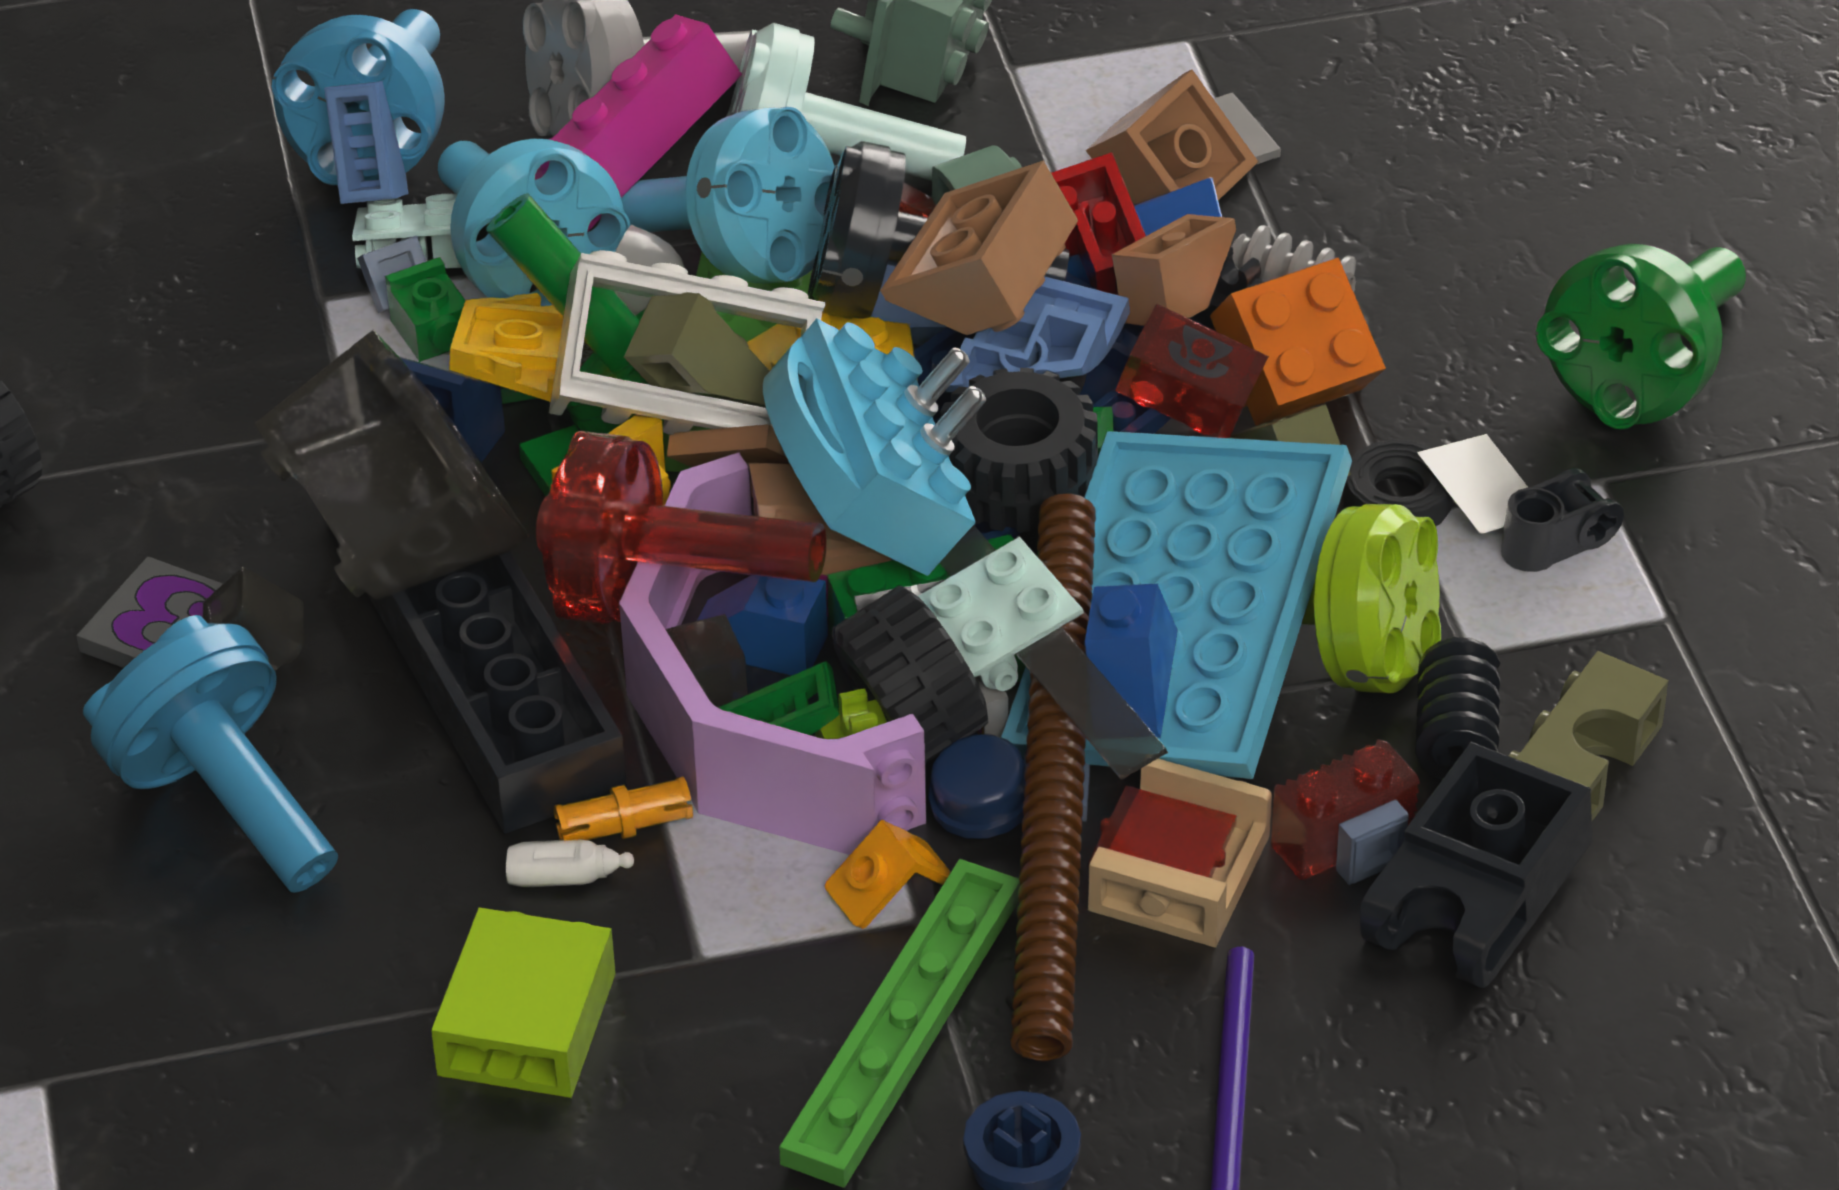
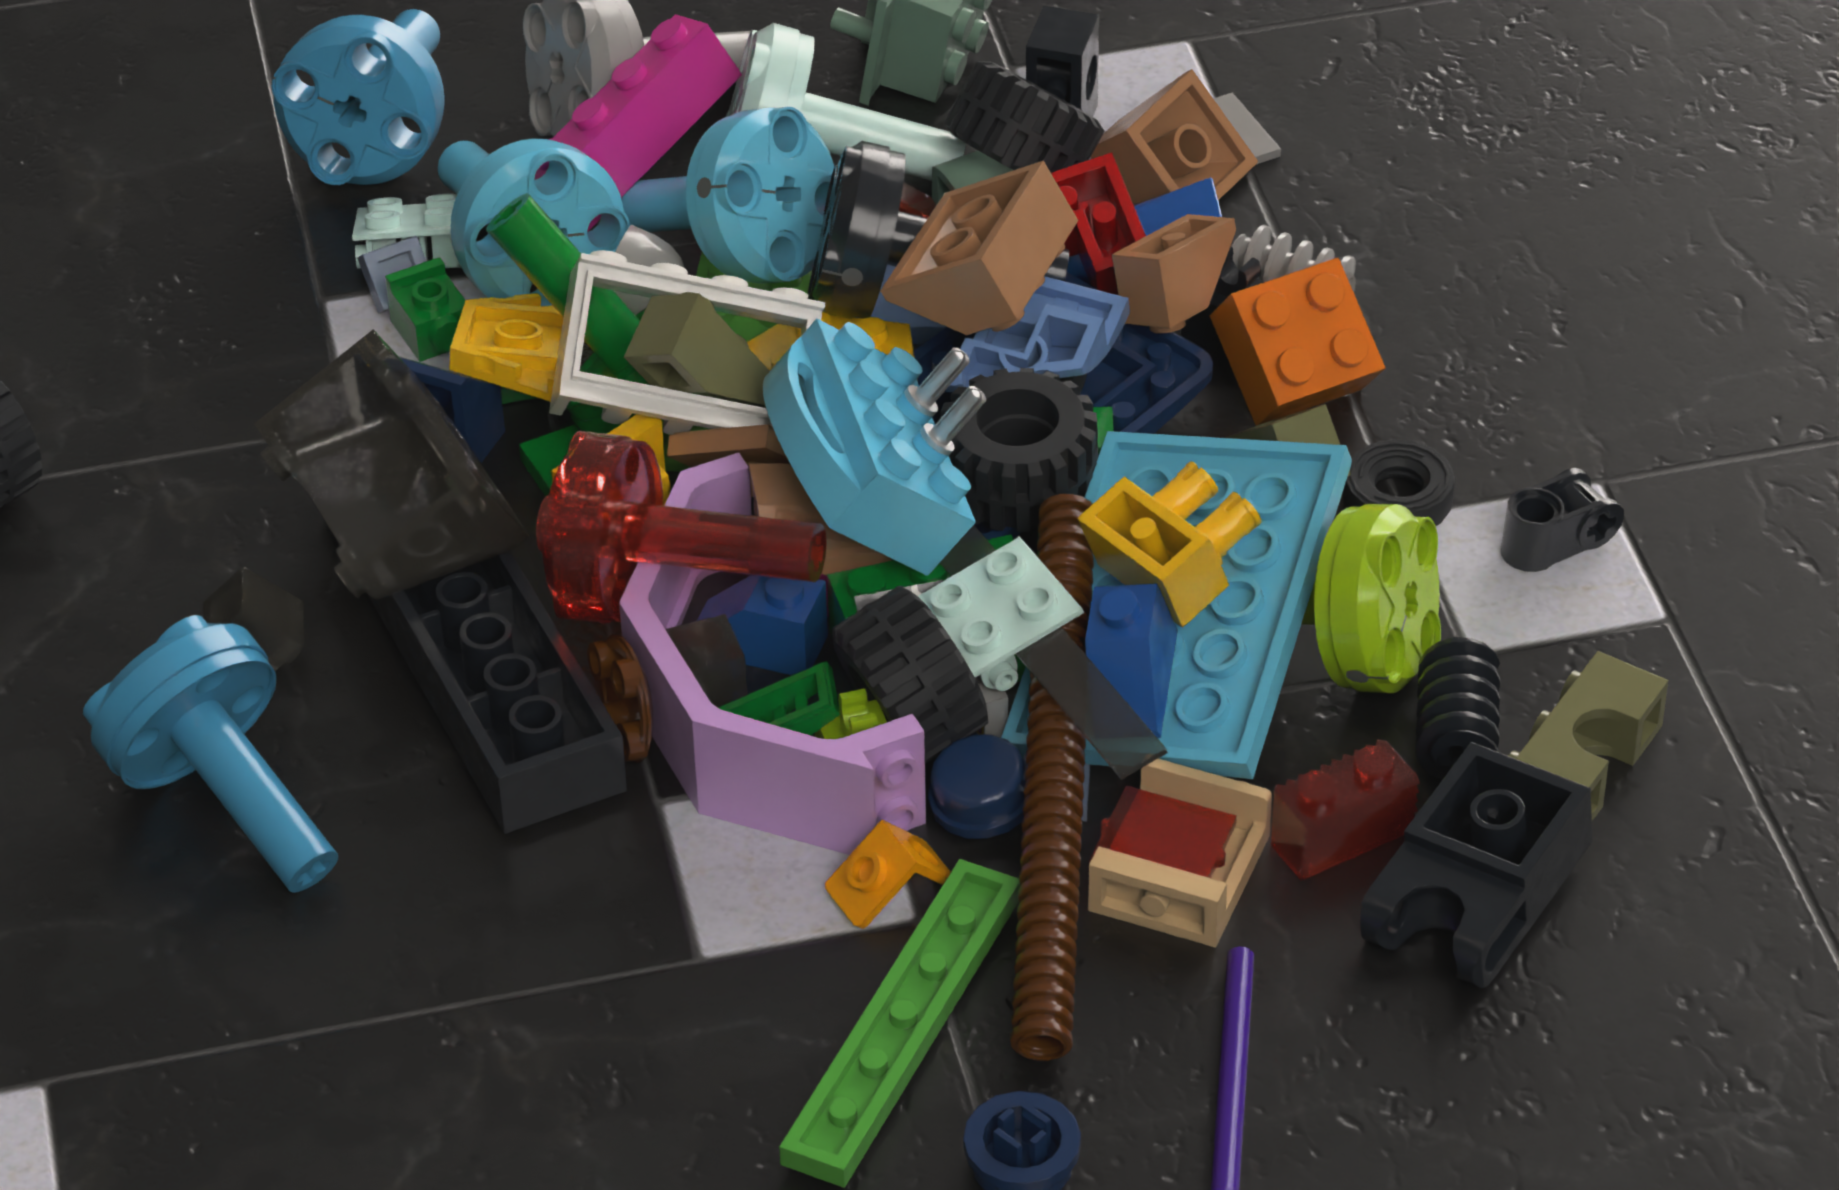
(143, 610): tile -> none
(349, 167): medium blue slope -> none
(524, 1002): lime brick -> none
(561, 863): white piece -> none
(624, 693): none -> reddish brown dish
(624, 811): light orange pin -> none
(1020, 121): none -> black tyre
(1065, 56): none -> black brick
(1152, 543): none -> yellow brick
(1191, 373): clear red brick -> none
(1370, 841): sand blue tile -> none
(1476, 479): white sticker -> none
(1635, 329): green piece -> none

